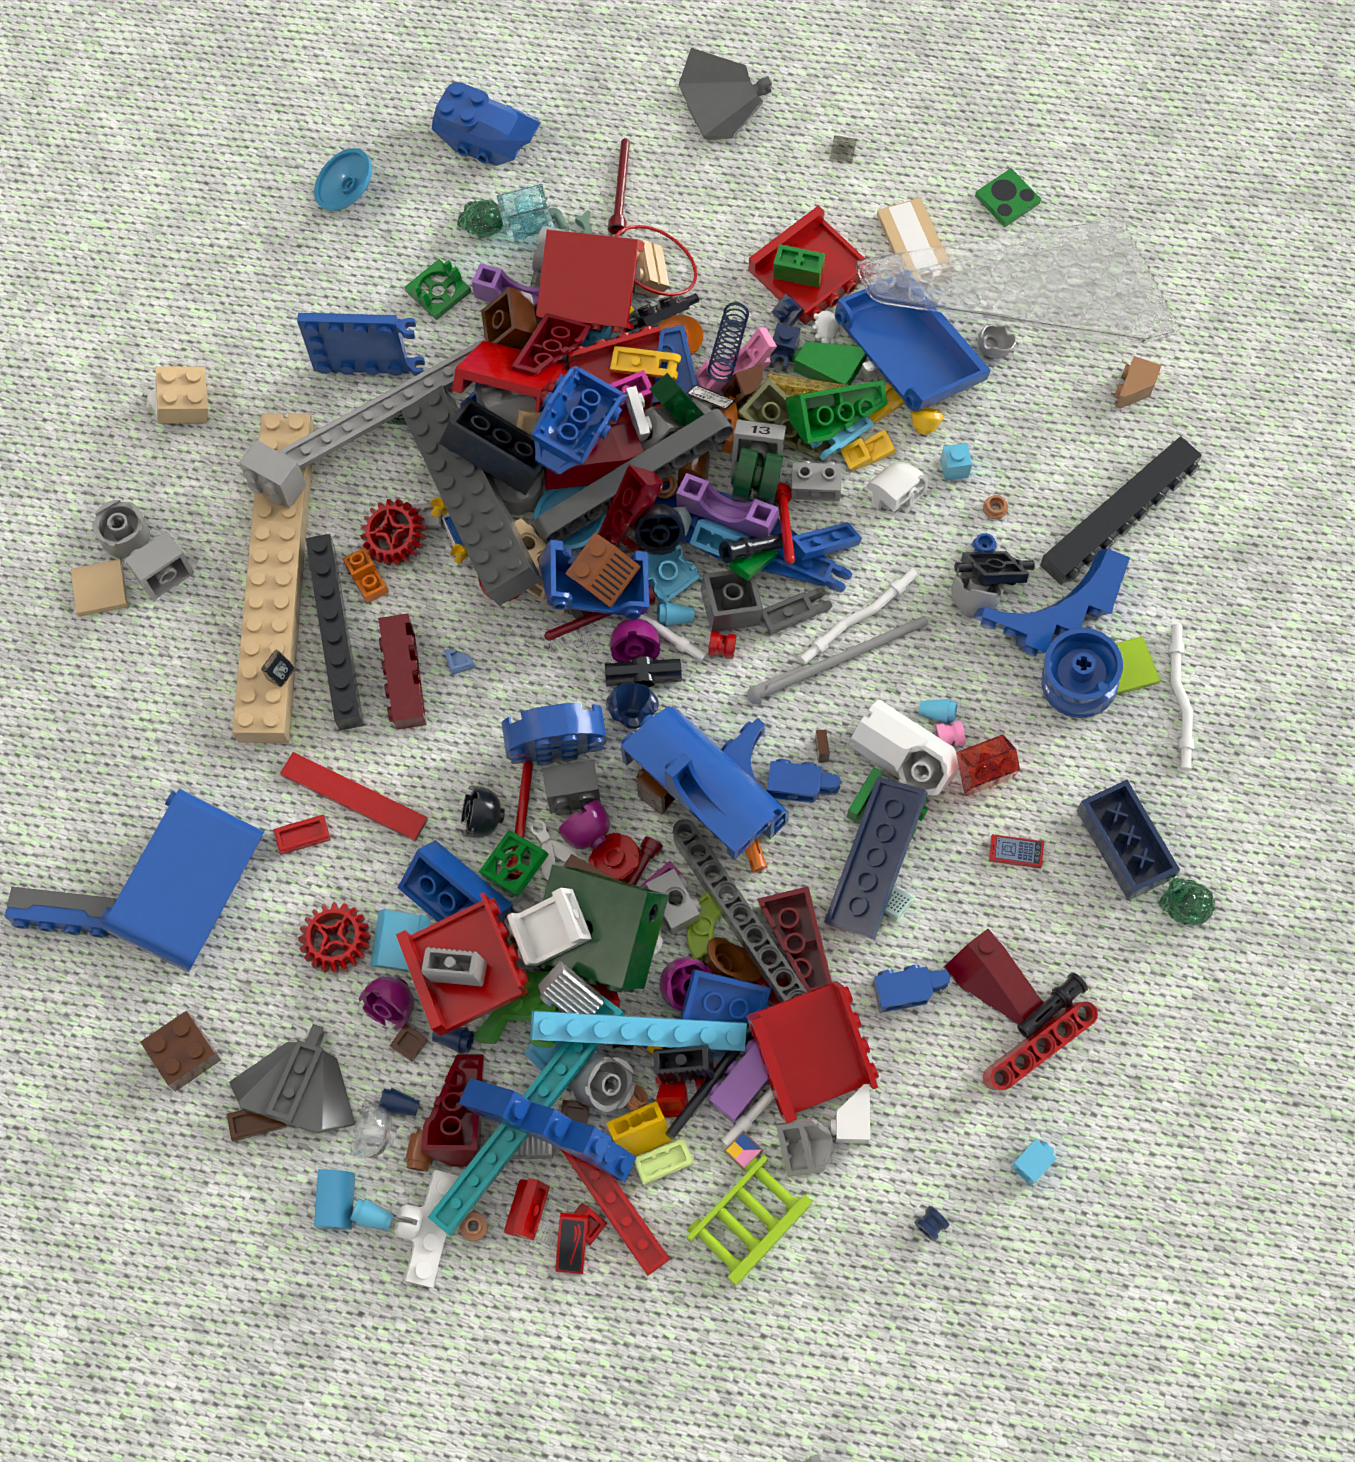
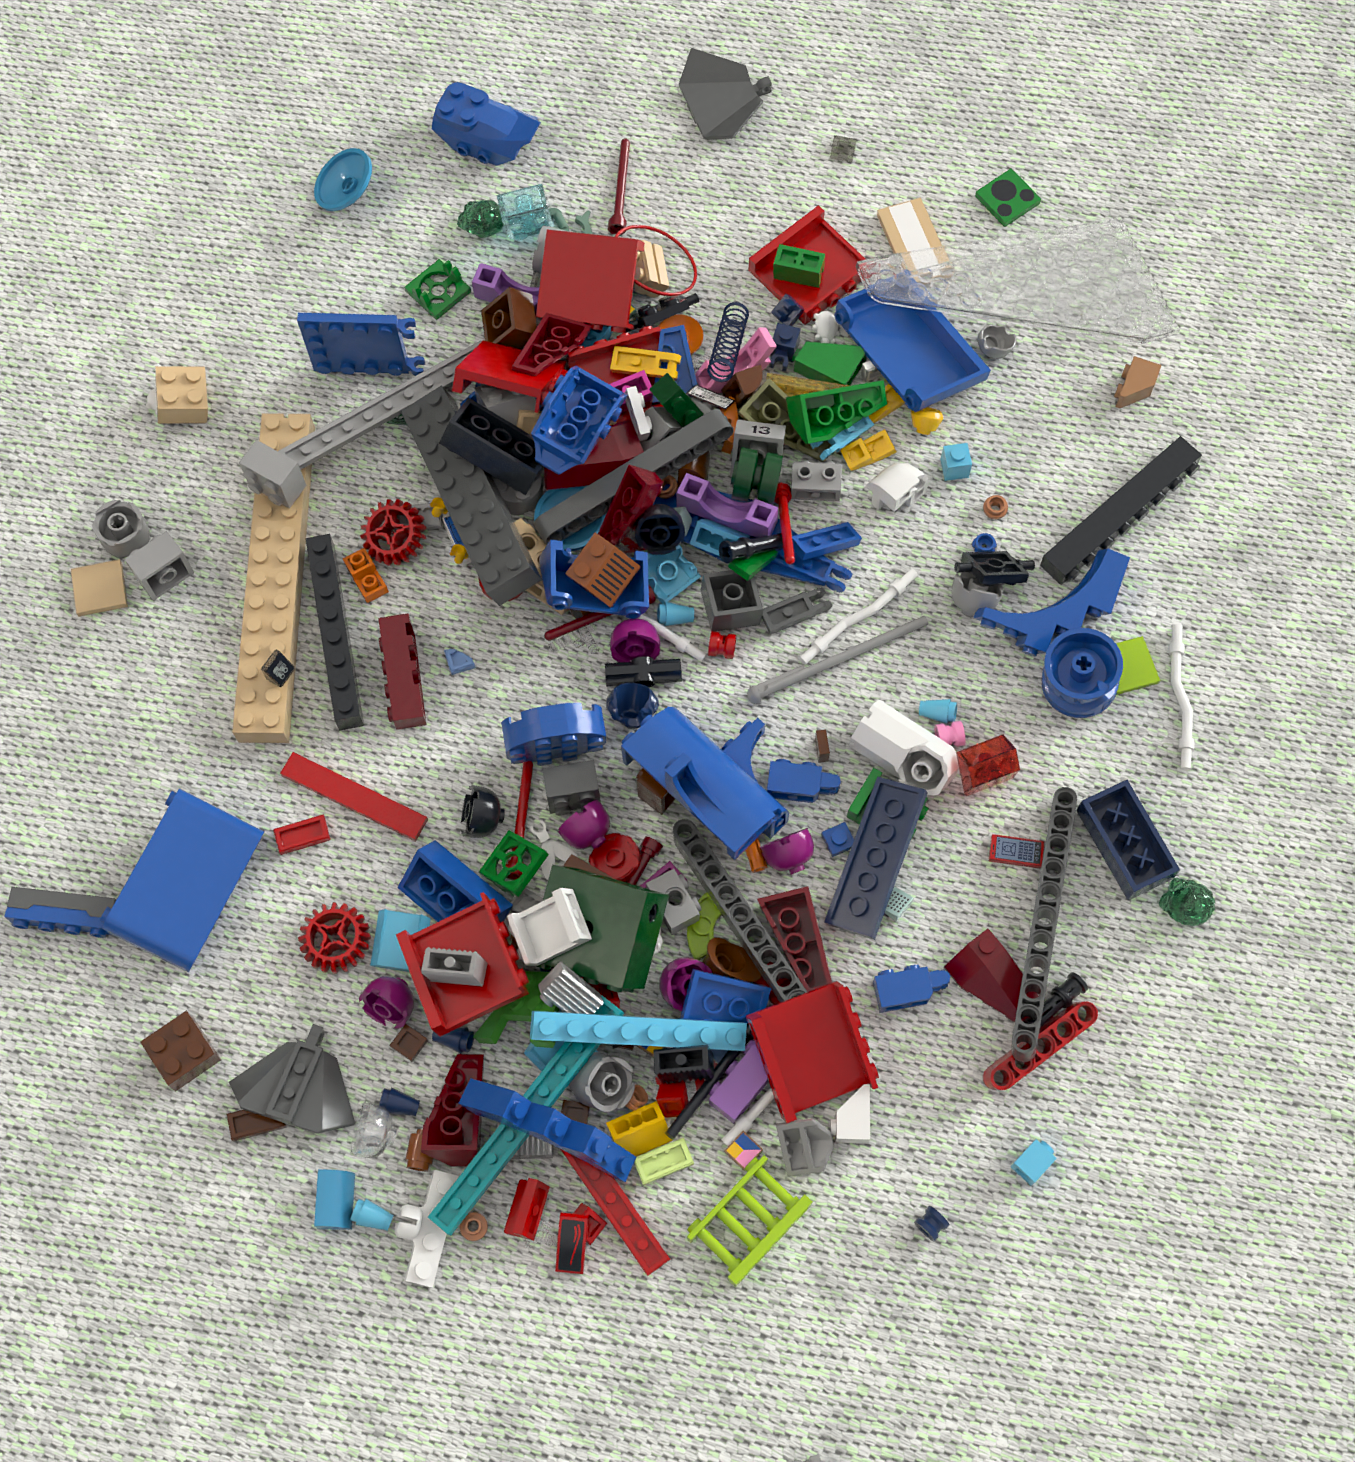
(789, 852): none -> magenta cylinder
(838, 839): none -> blue plate
(1044, 932): none -> dark grey beam

